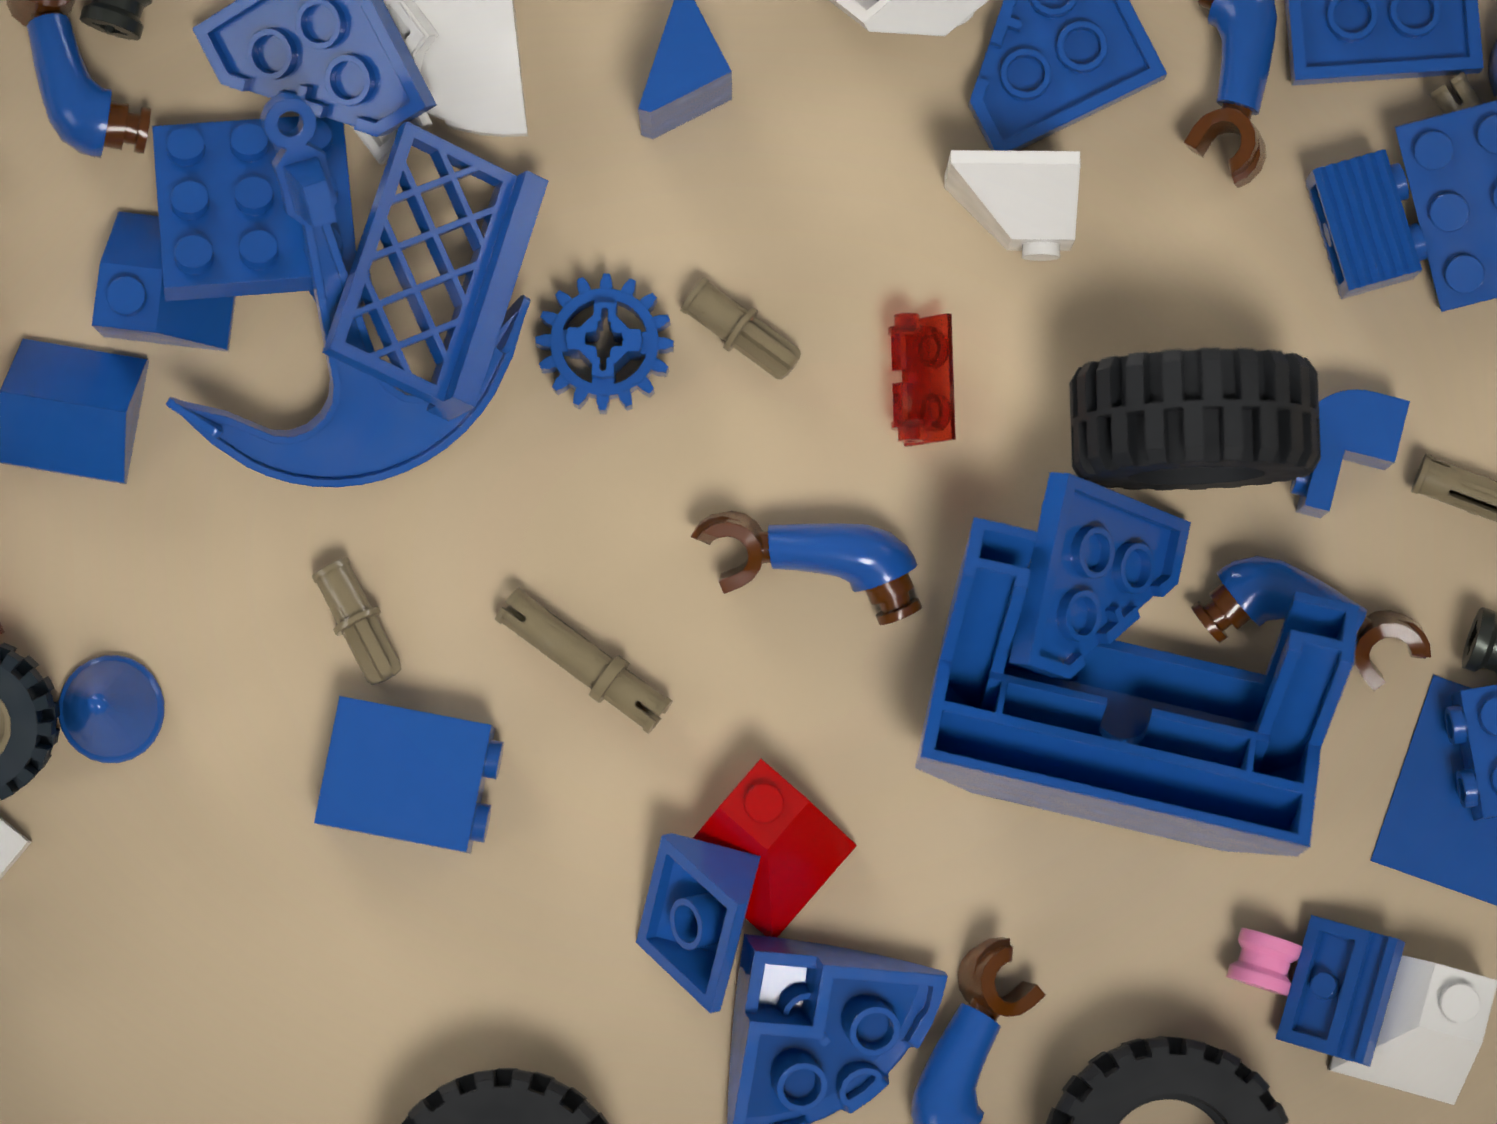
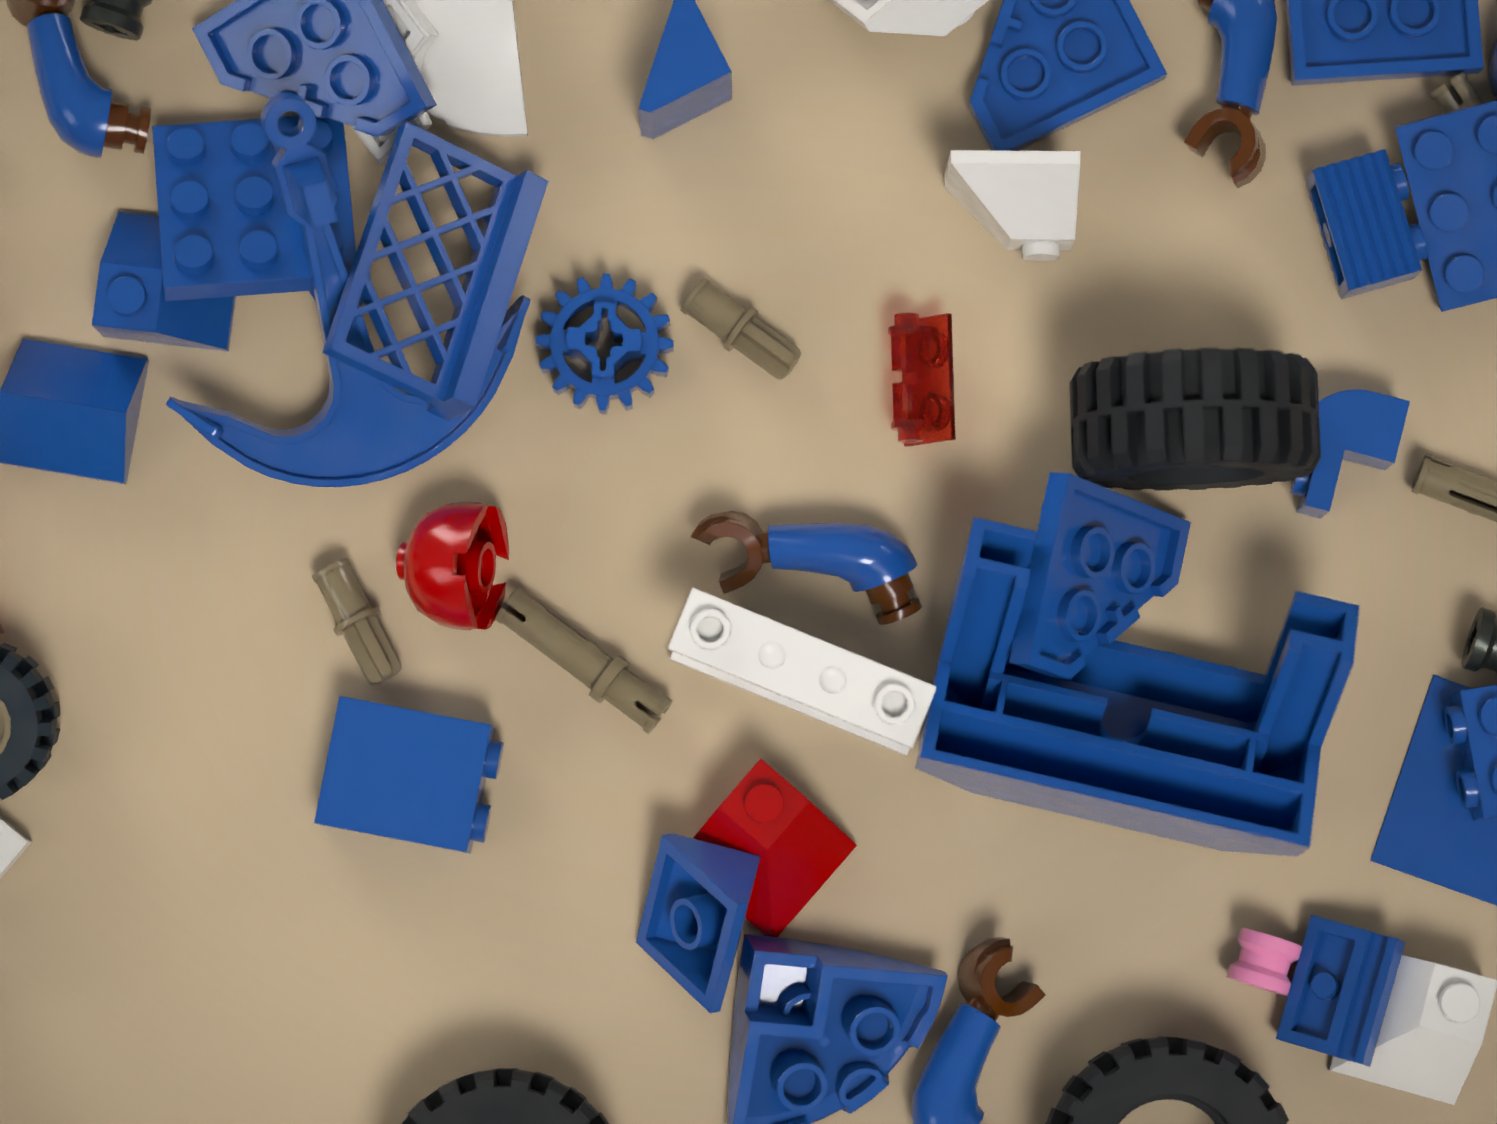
(111, 709): blue hat -> none
(453, 564): none -> red cylinder
(800, 672): none -> white fence
(1263, 592): piece -> none

